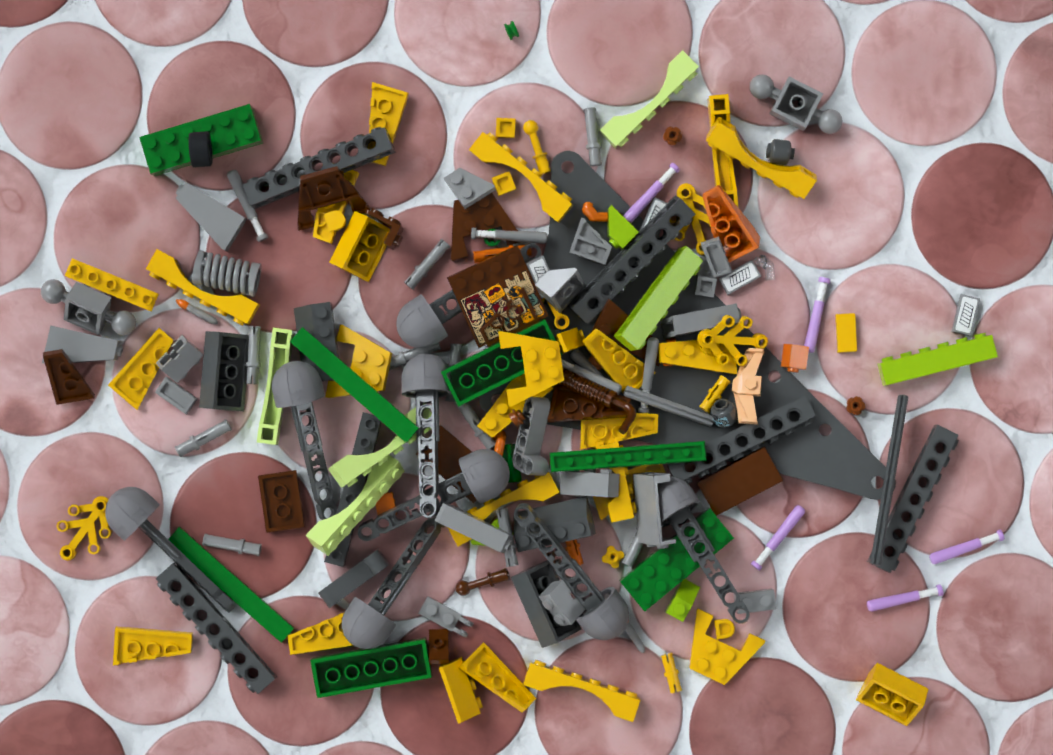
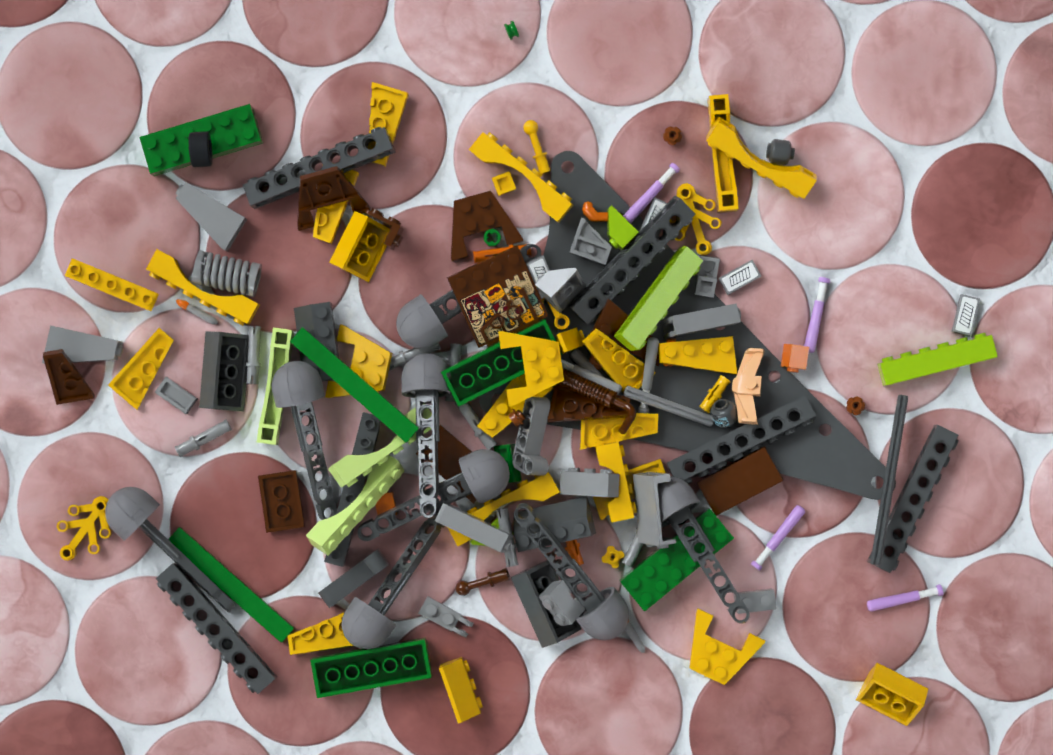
(87, 307): light grey brick -> none
(142, 644): yellow wing -> none
(180, 359): light grey brick -> none
(237, 185): light grey piece -> none
(240, 546): light grey pin -> none
(335, 220): yellow tile -> none
(425, 266): light grey pin -> none
(438, 646): reddish brown plate -> none
(468, 187): light grey wing -> none
(495, 675): yellow wing -> none
(500, 442): orange arm -> none
(505, 127): yellow tile -> none
(518, 236): light grey piece -> none
(543, 677): yellow arch -> none
(592, 137): light grey pin -> none
(620, 127): yellowish green arch -> none
(627, 456): green tile -> none
(671, 672): yellow pin -> none
(682, 600): lime slope -> none
(716, 257): light grey tile -> none
(724, 628): yellow tile -> none
(729, 224): orange wedge -> none
(730, 339): yellow plant -> none
(766, 264): clear arm -> none
(783, 109): light grey brick -> none
(846, 332): yellow tile -> none
(954, 551): lavender piece -> none

